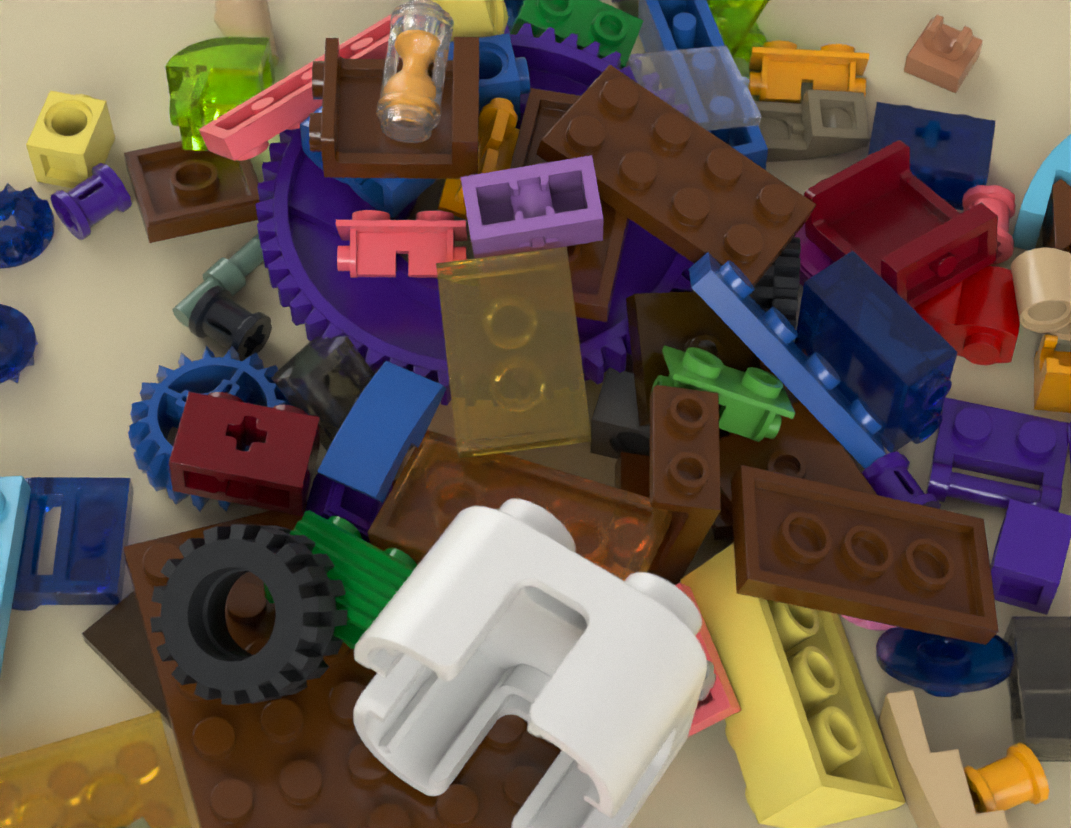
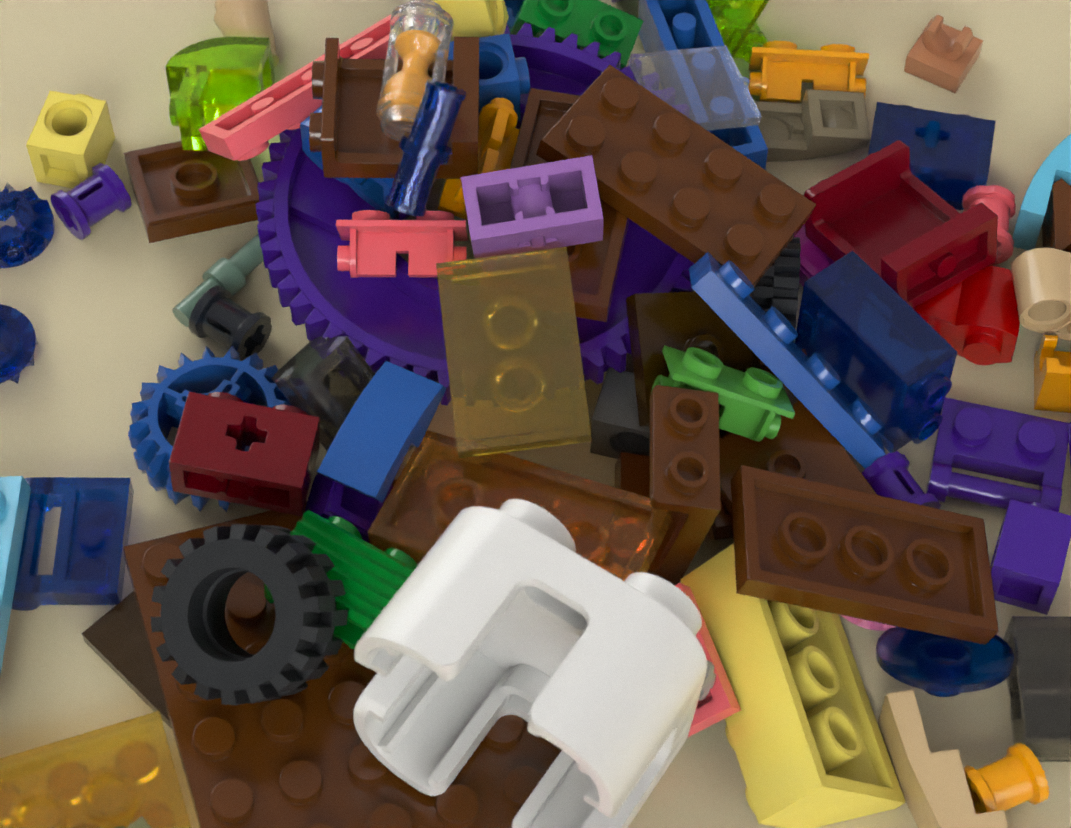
(425, 147): none -> clear blue pin

